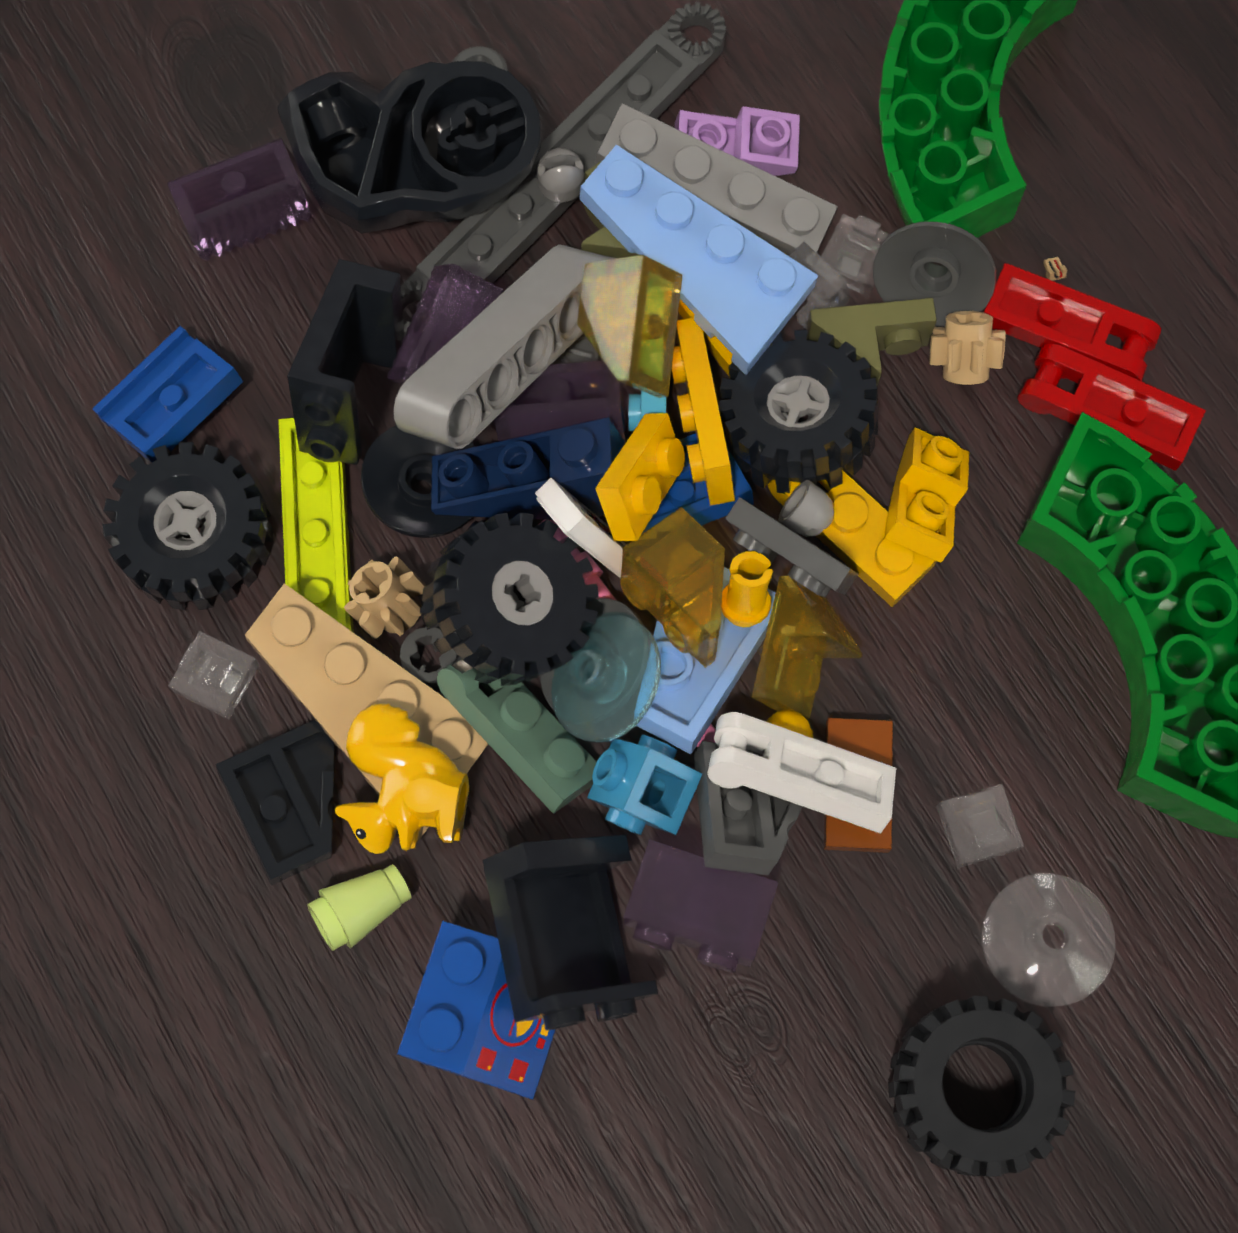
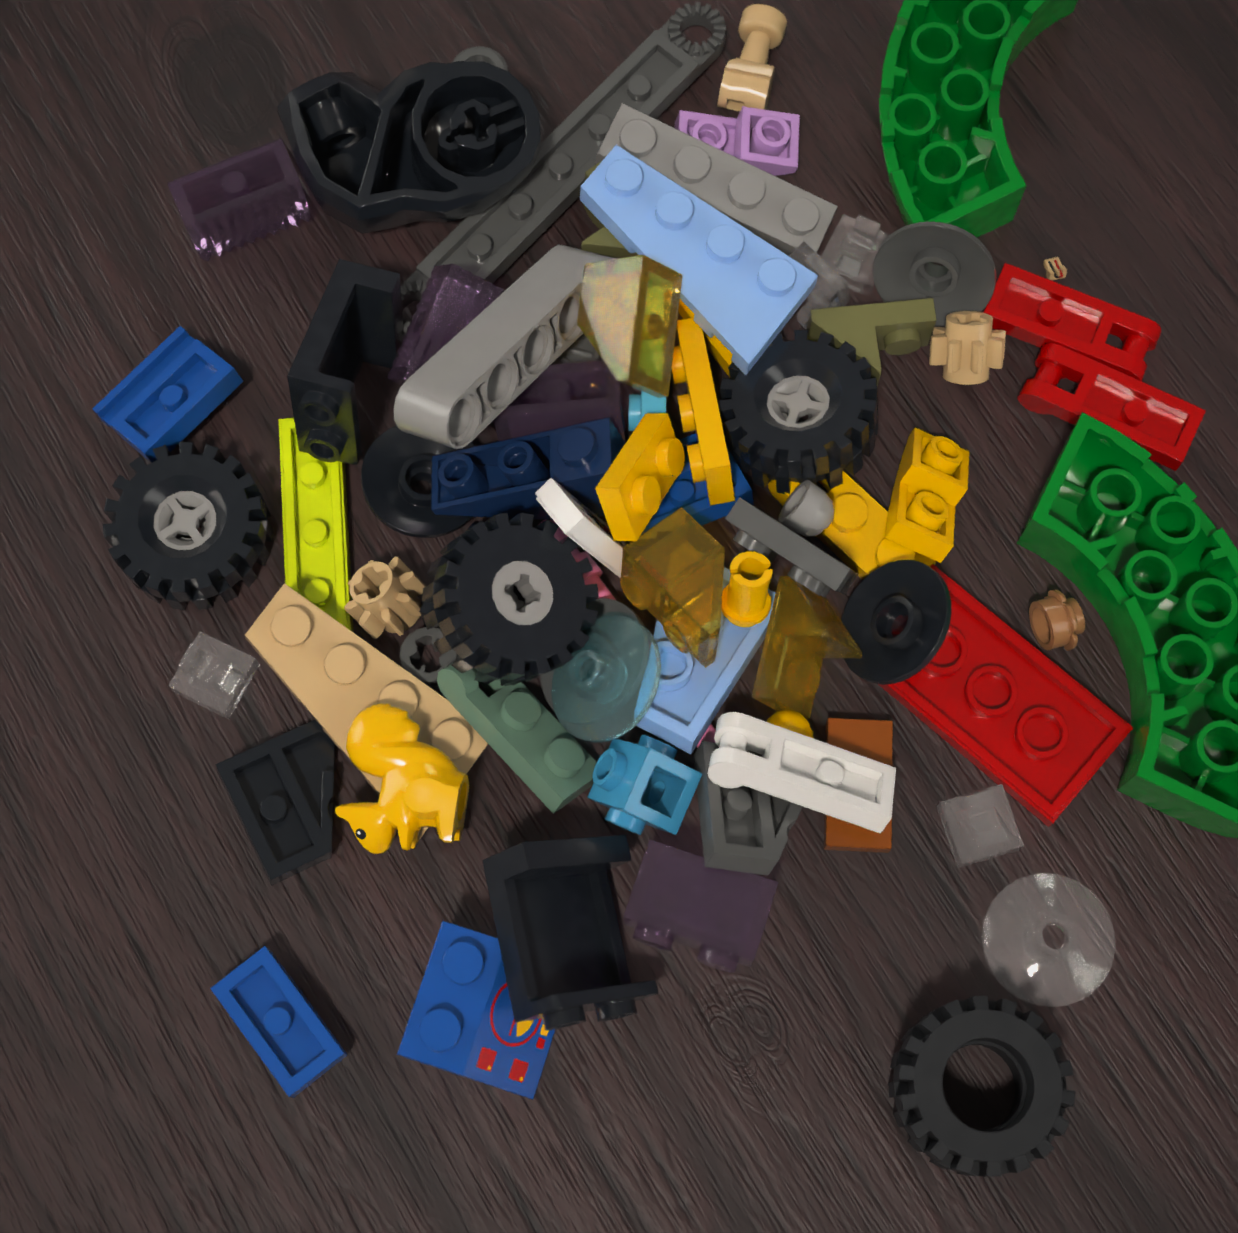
(279, 1022): none -> blue plate
(358, 906): yellowish green cone -> none
(564, 178): light grey hinge -> none
(749, 79): none -> tan leg
(897, 621): none -> black dish
(1011, 709): none -> red tile
(1056, 621): none -> medium nougat plate

